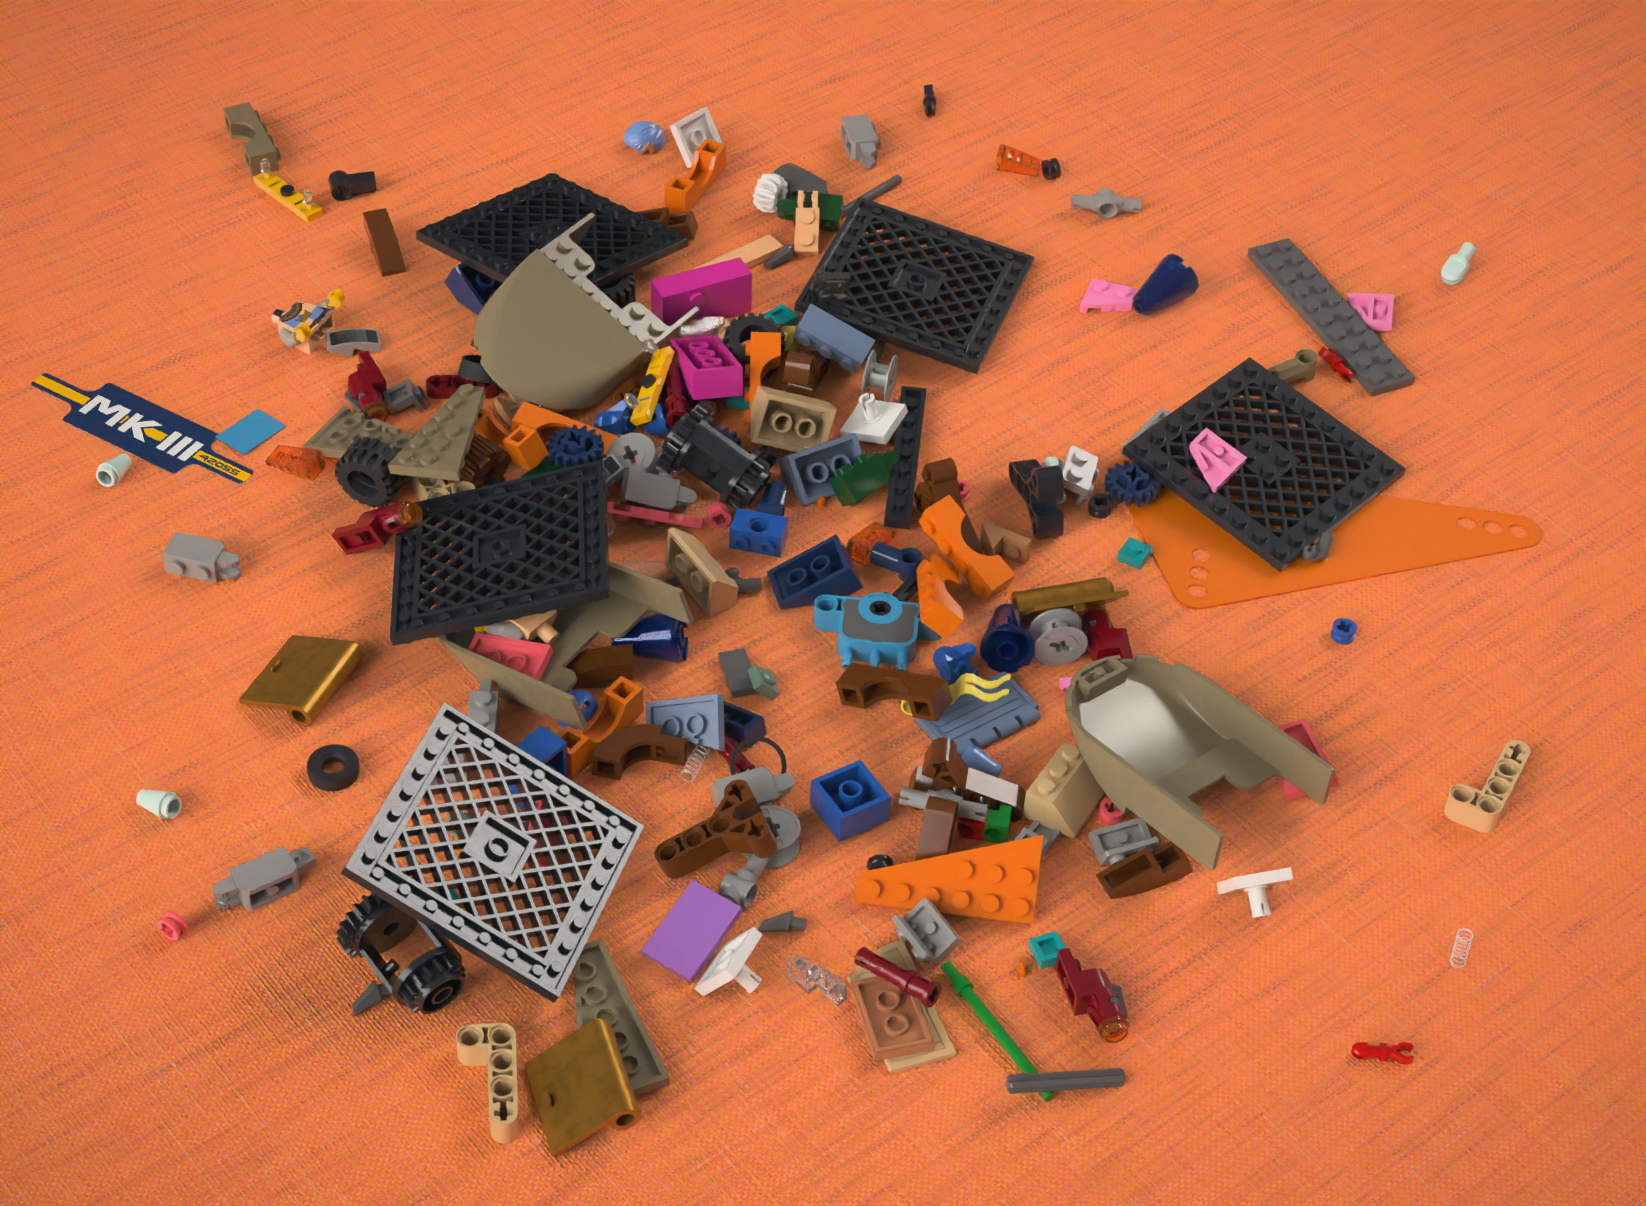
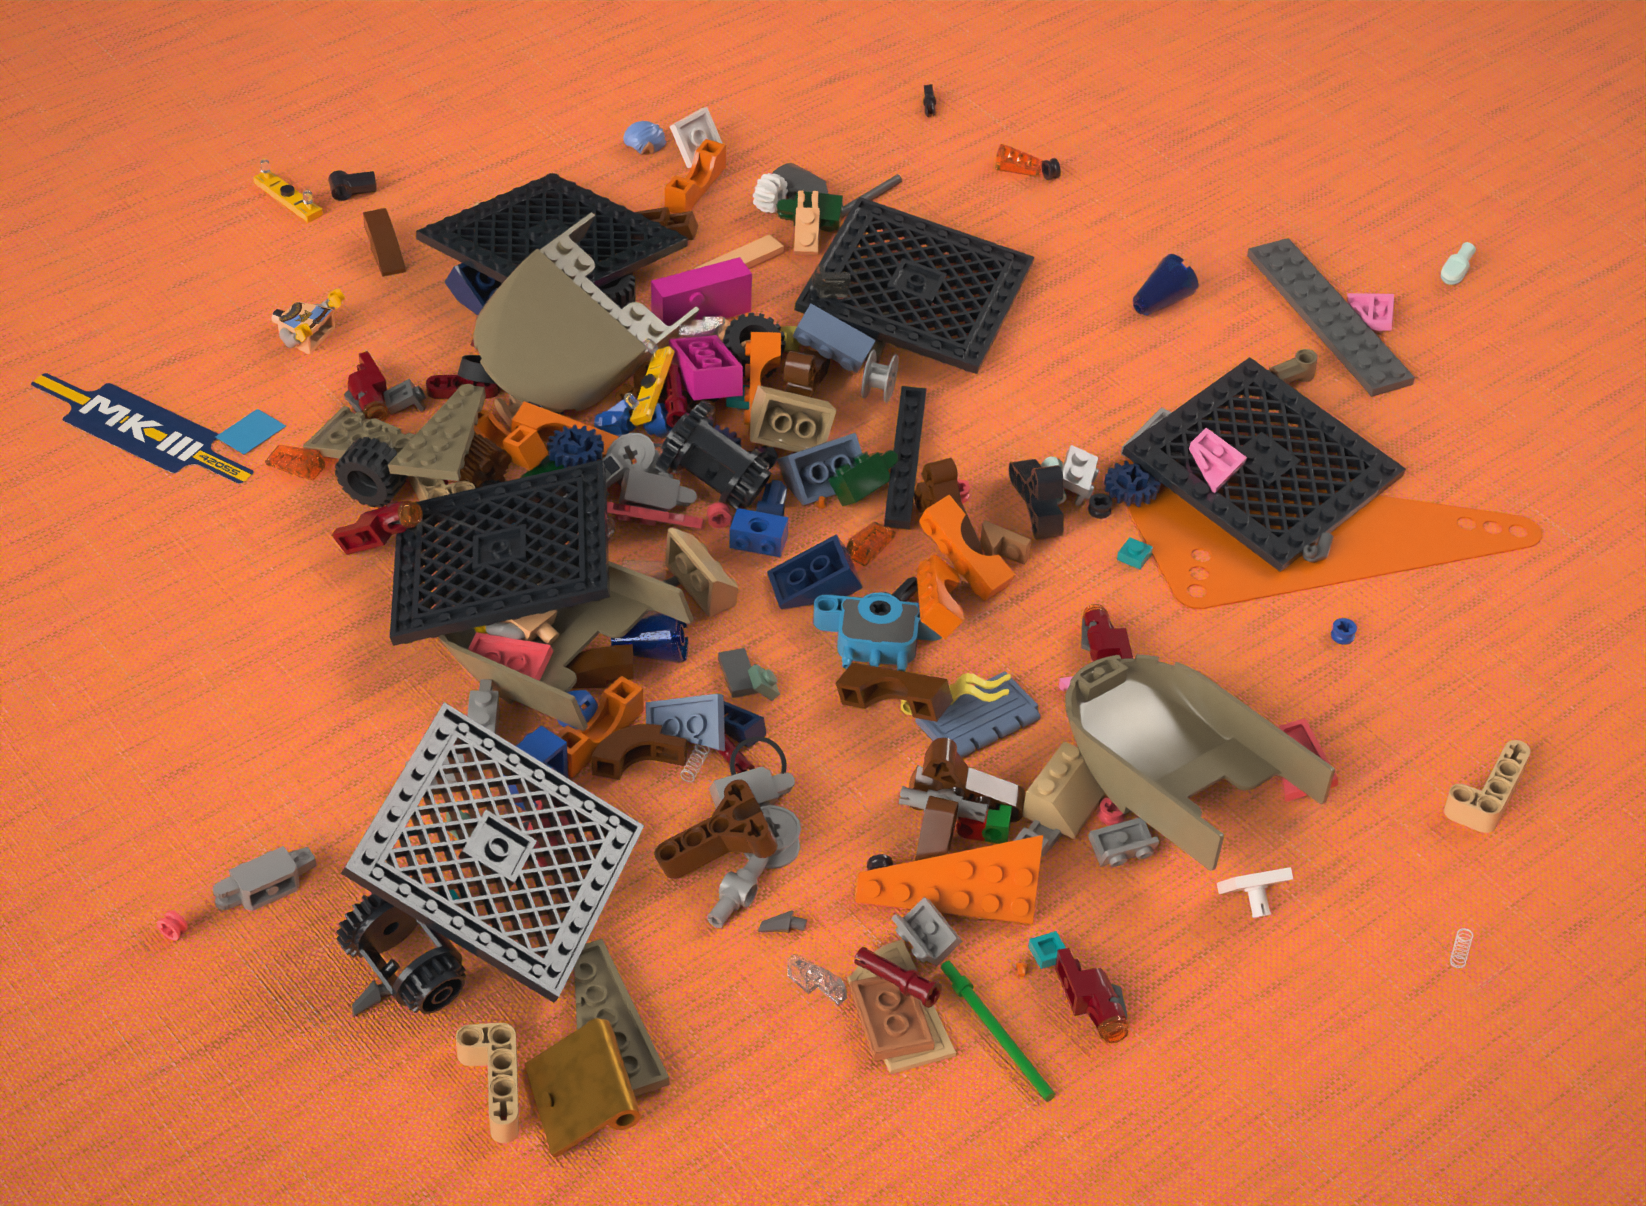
(113, 470): light aqua cone -> none
(161, 803): light aqua cone -> none
(200, 558): light grey hinge -> none
(245, 124): dark tan arch -> none
(304, 676): pearl gold door -> none
(329, 754): black tyre -> none
(346, 340): slope -> none
(692, 931): medium lavender tile -> none
(730, 964): white tile -> none
(744, 585): dark grey arm -> none
(780, 257): dark grey bar -> none
(782, 316): teal plate -> none
(850, 800): blue brick -> none
(860, 139): light grey hinge -> none
(874, 419): white tile -> none
(901, 561): dark blue piece -> none
(955, 661): blue rock -> none
(978, 760): medium blue cone -> none
(1007, 641): clear blue cone -> none
(1058, 636): light grey piece -> none
(1065, 1080): dark grey axle -> none
(1069, 595): pearl gold door -> none
(1106, 203): light grey pin -> none
(1107, 297): bright pink wing -> none
(1145, 871): reddish brown slope -> none
(1336, 363): red piece -> none
(1362, 1050): red piece -> none

